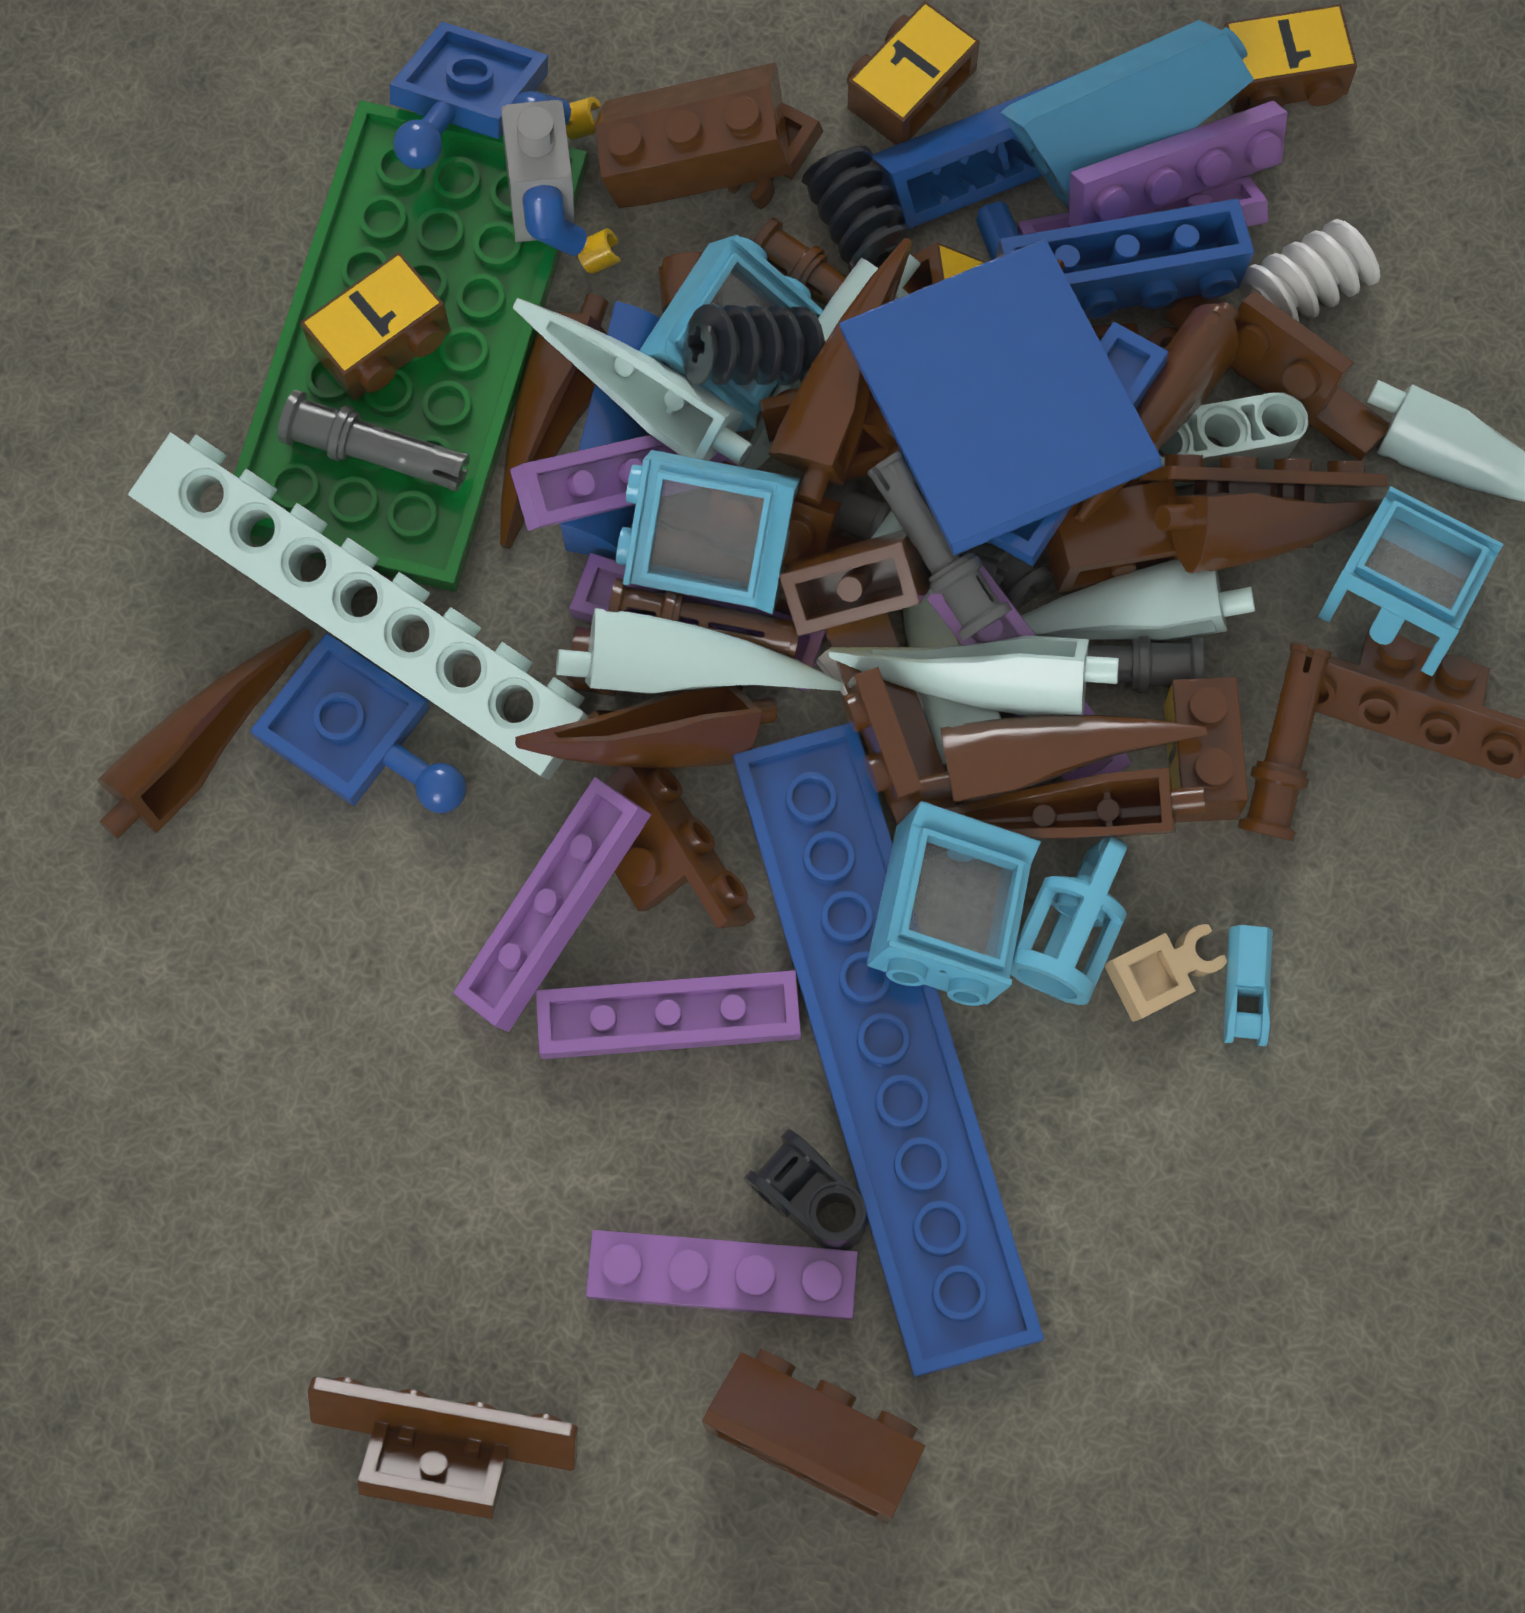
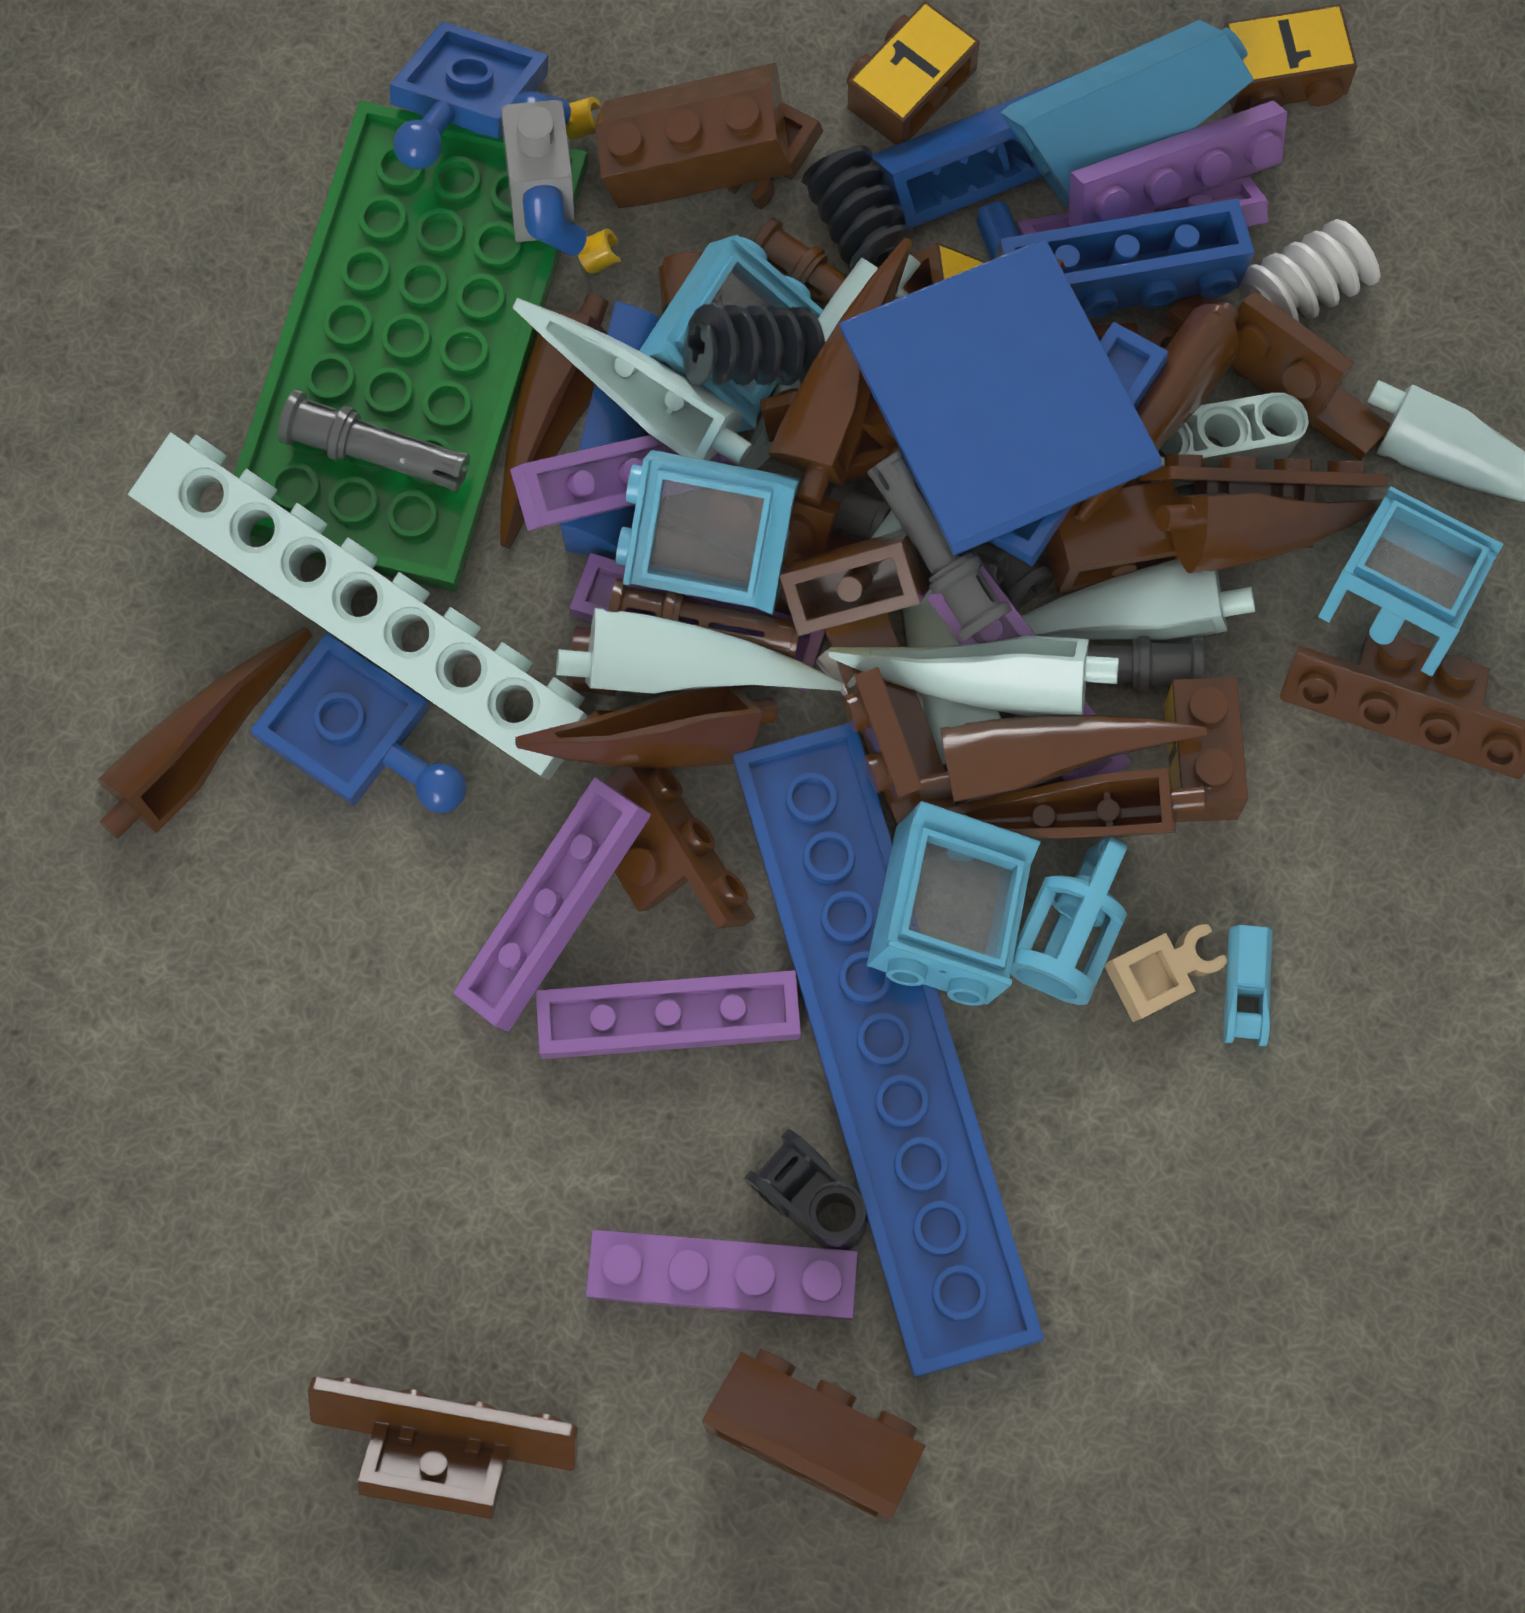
(377, 327): brick -> none
(1280, 774): reddish brown pin -> none

